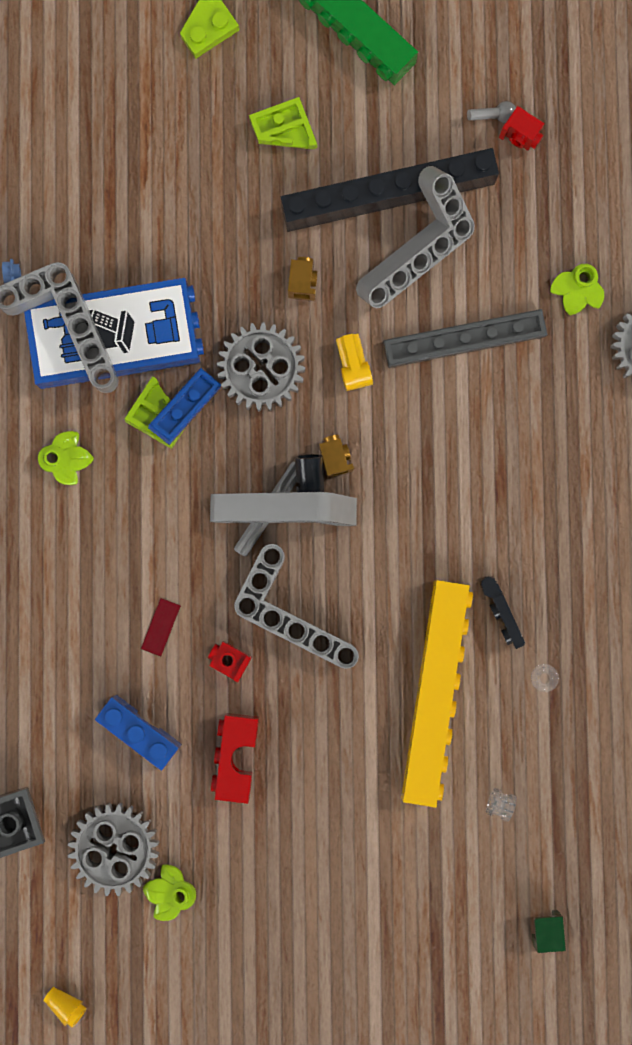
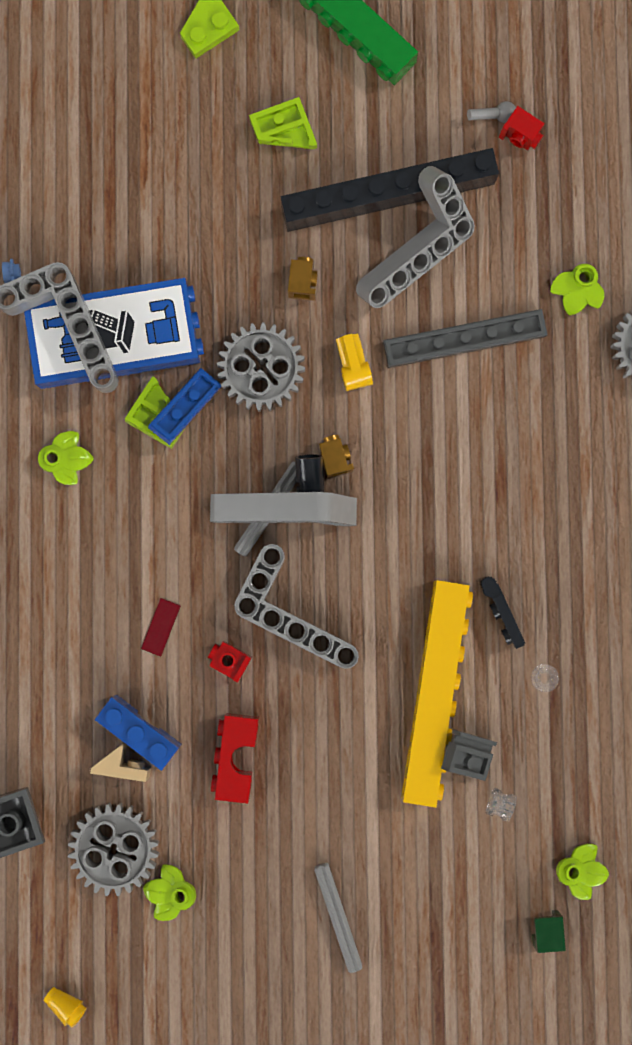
(114, 766): none -> tan slope
(338, 917): none -> light grey axle
(468, 755): none -> dark grey plate
(586, 871): none -> lime plate

